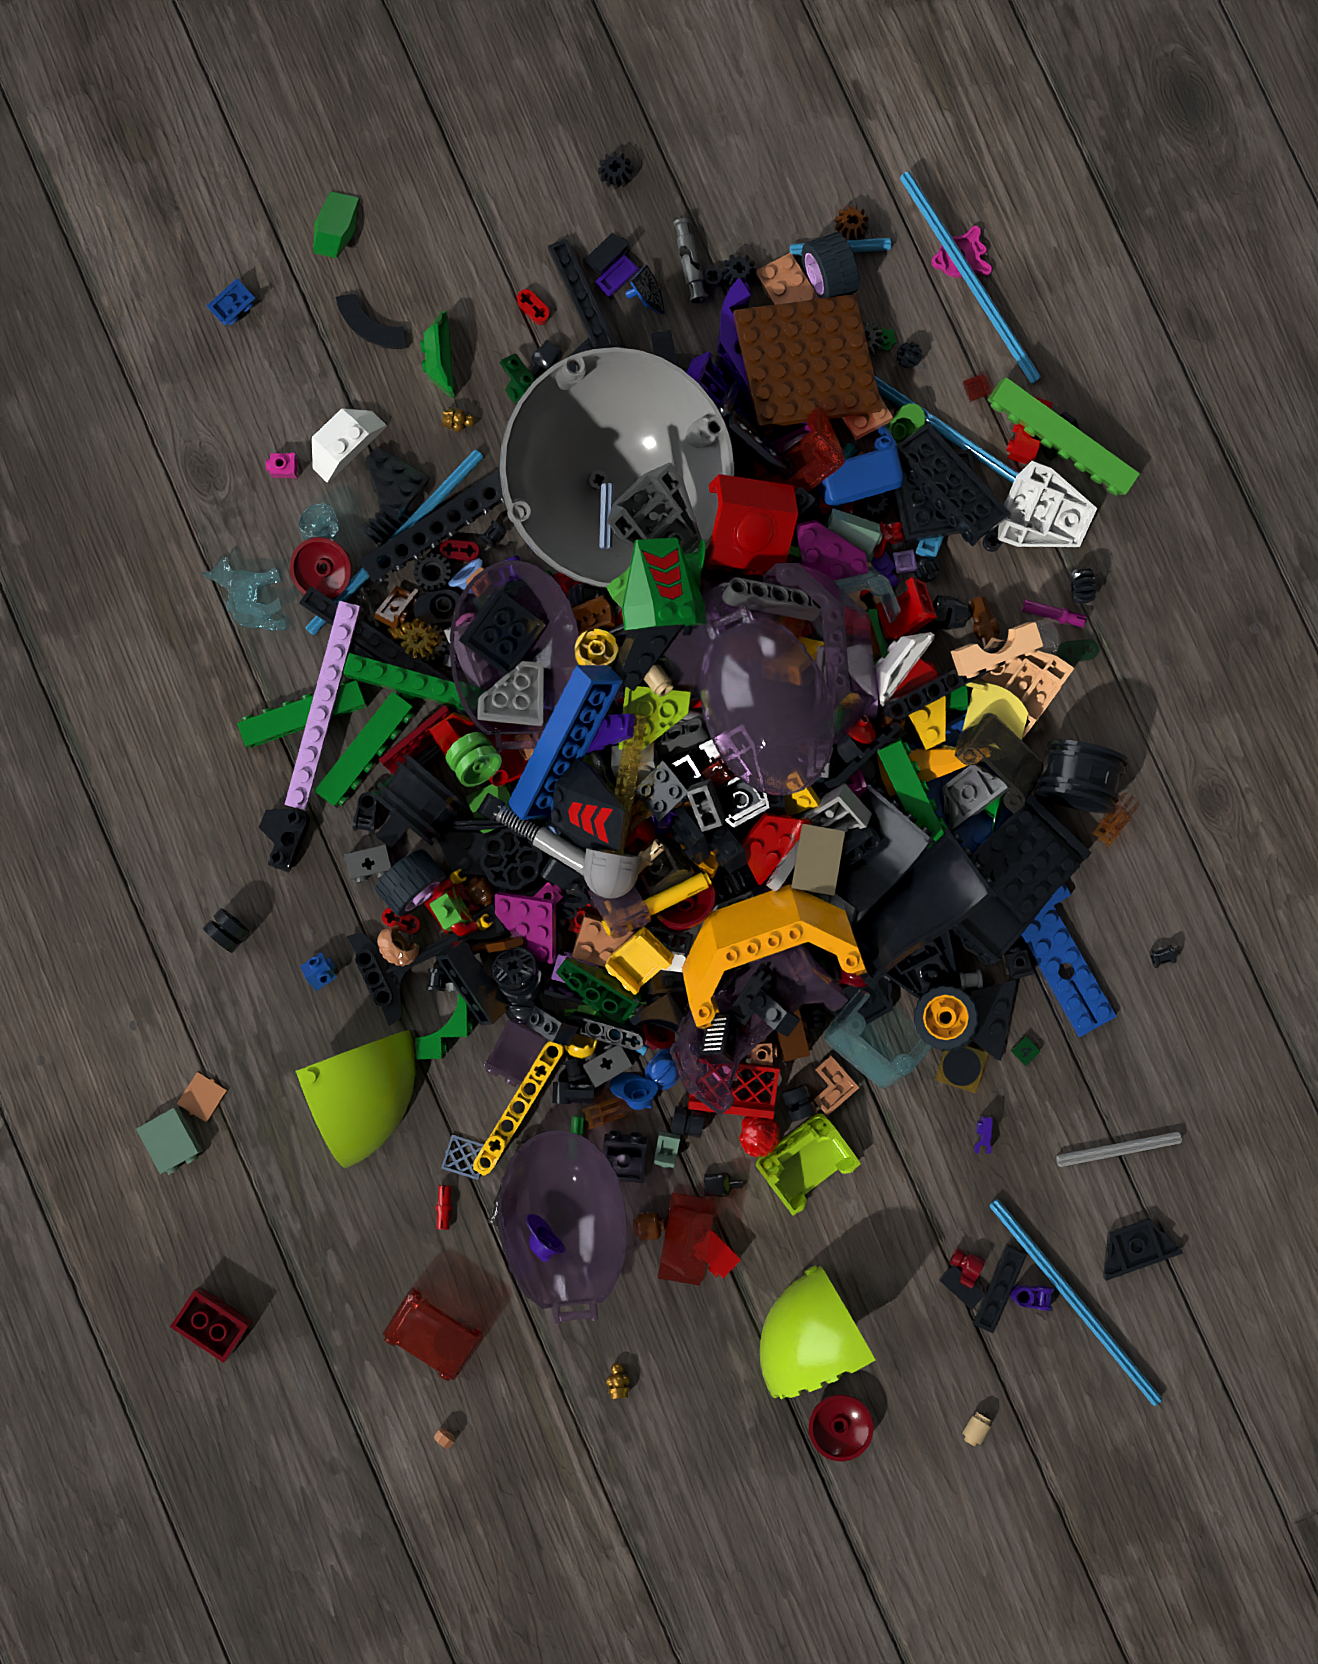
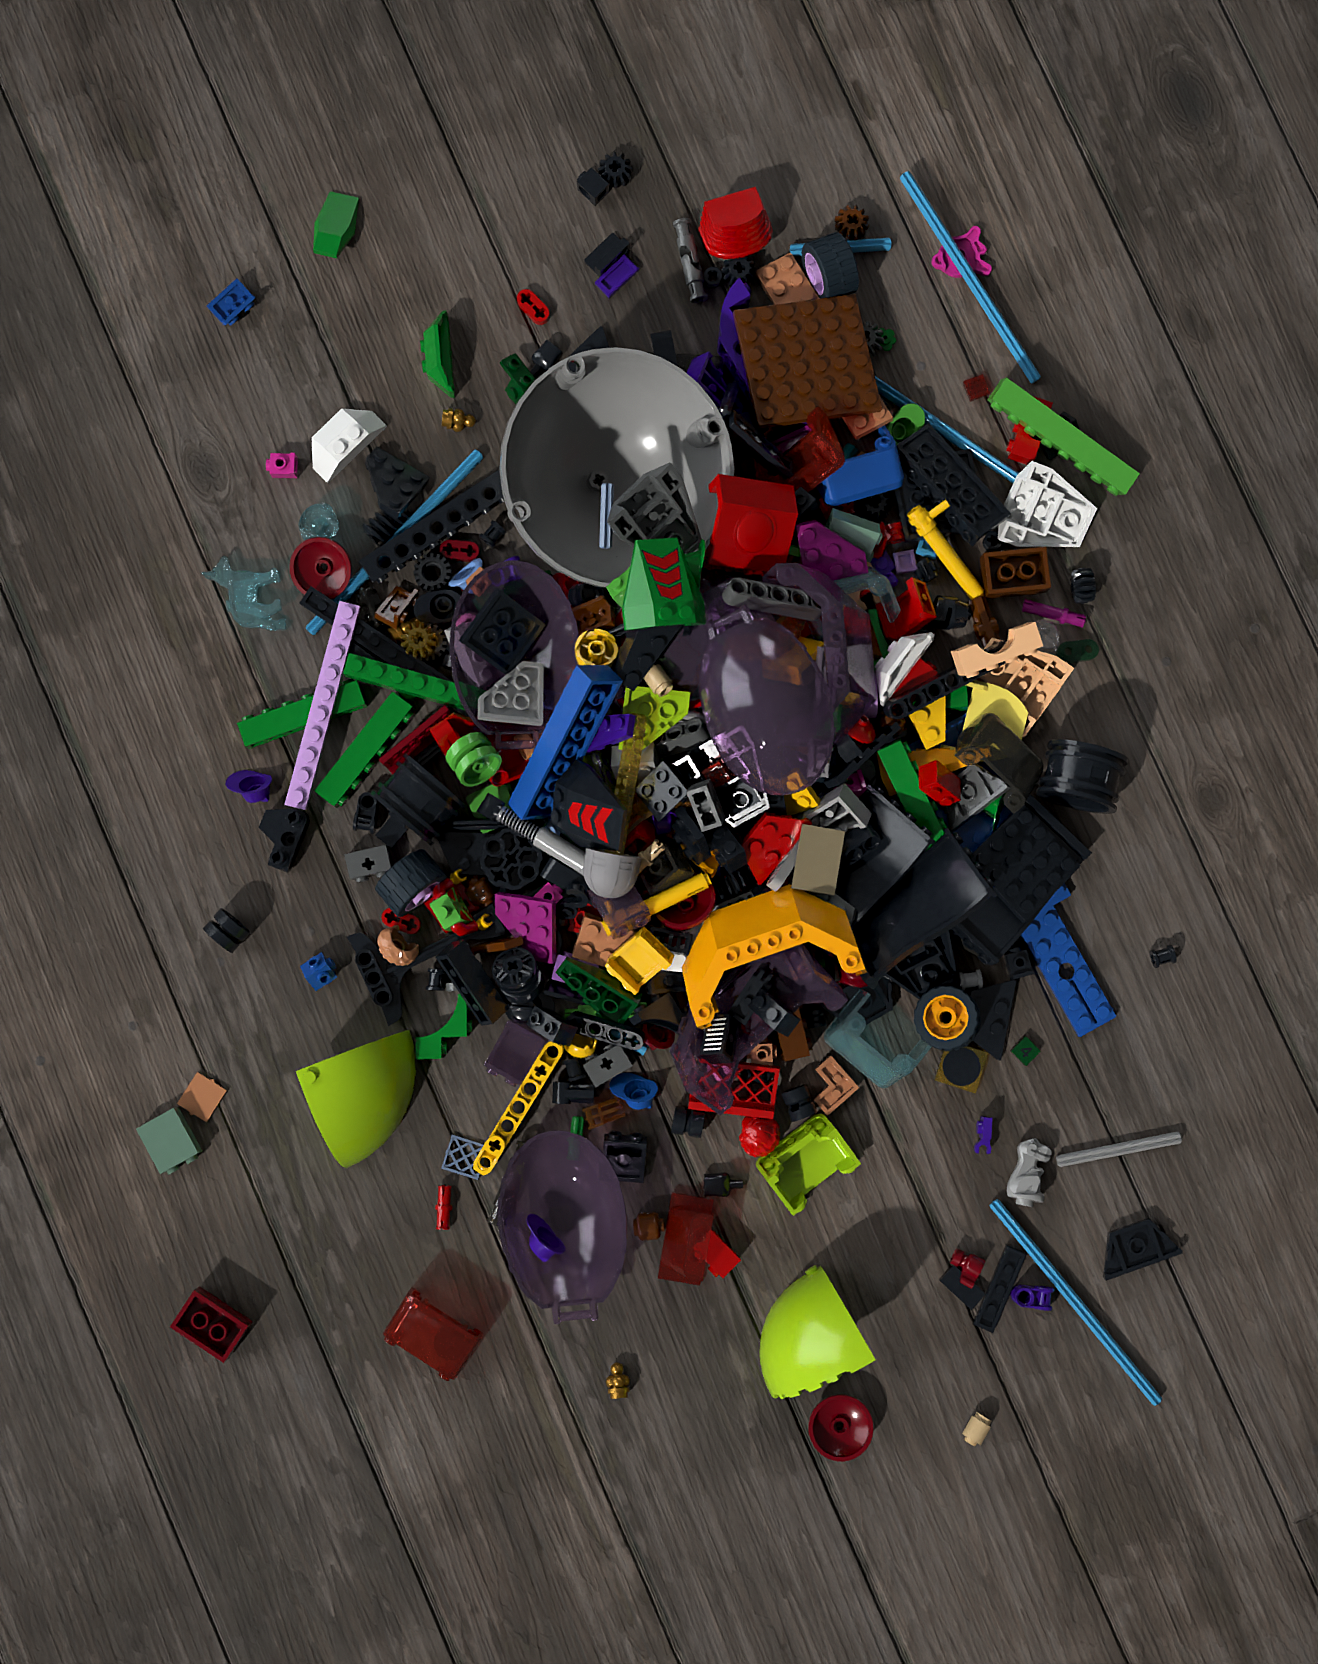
(251, 785): none -> dark purple piece
(367, 328): black tile -> none
(444, 1438): nougat tile -> none
(581, 295): black plate -> none
(592, 186): none -> black brick
(647, 289): shield -> none
(662, 1070): blue piece -> none
(666, 1149): sand green bracket -> none
(735, 225): none -> red piece
(909, 355): black gear -> none
(927, 528): none -> yellow cylinder
(939, 783): none -> red brick
(1015, 572): none -> reddish brown brick
(1025, 1179): none -> light grey animal
(1110, 827): clear orange arm -> none

